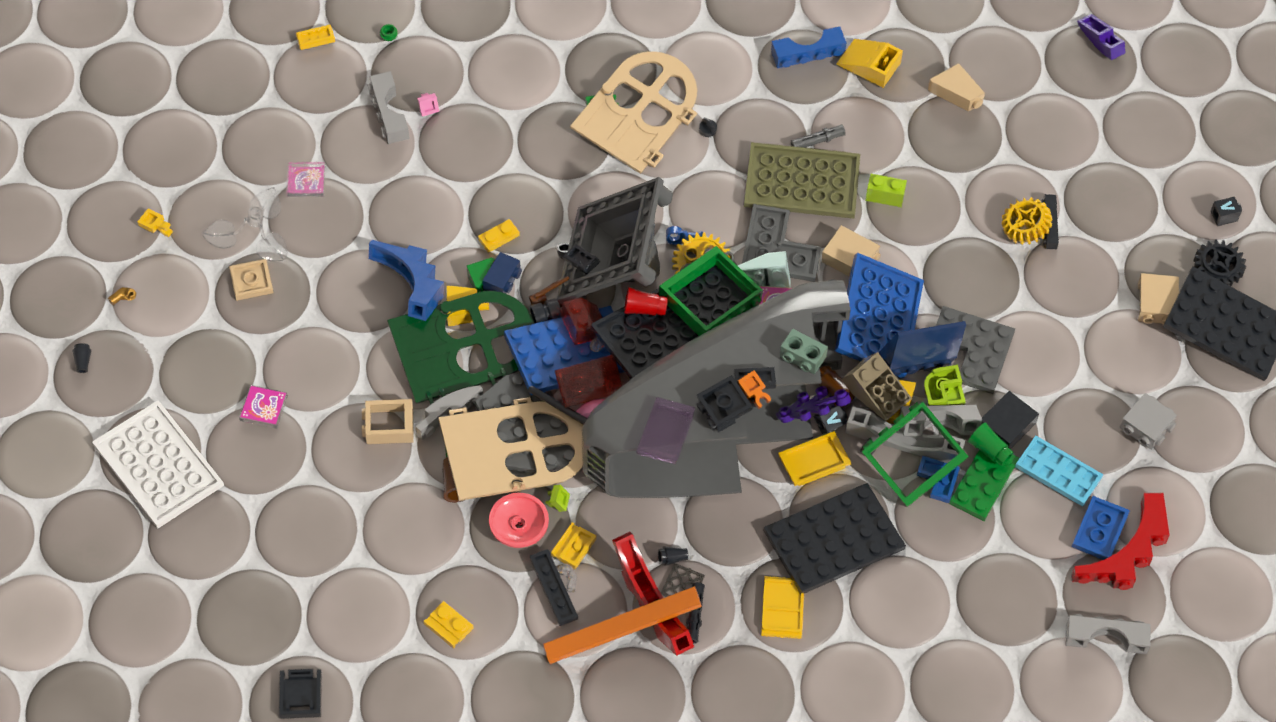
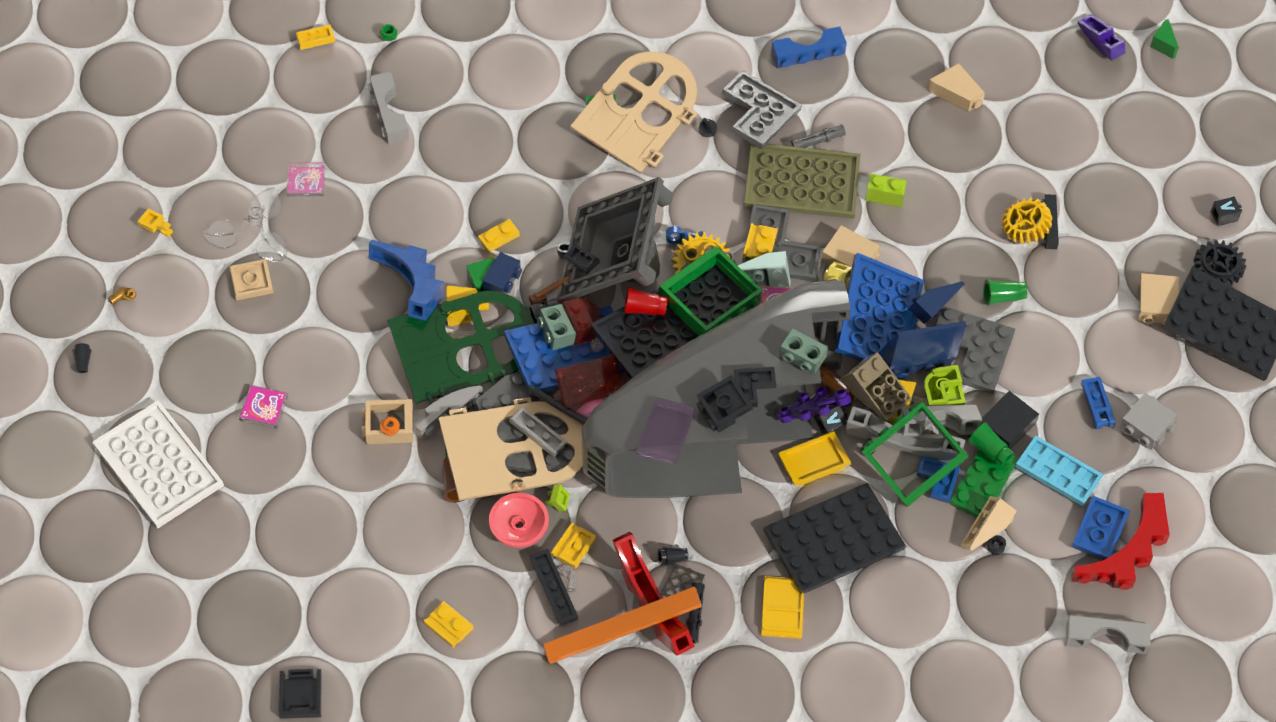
(389, 431): none -> orange plate
(428, 104): bright pink tile -> none
(538, 431): none -> light grey tile
(556, 327): none -> sand green brick
(753, 386): orange plate -> none
(759, 241): none -> yellow plate
(767, 109): none -> plate
(838, 272): none -> light yellow brick
(871, 60): yellow slope -> none
(930, 302): none -> dark blue slope
(992, 519): none -> tan slope
(1002, 544): none -> black bush
(1003, 291): none -> green plant
(1097, 402): none -> blue plate
(1165, 40): none -> green slope

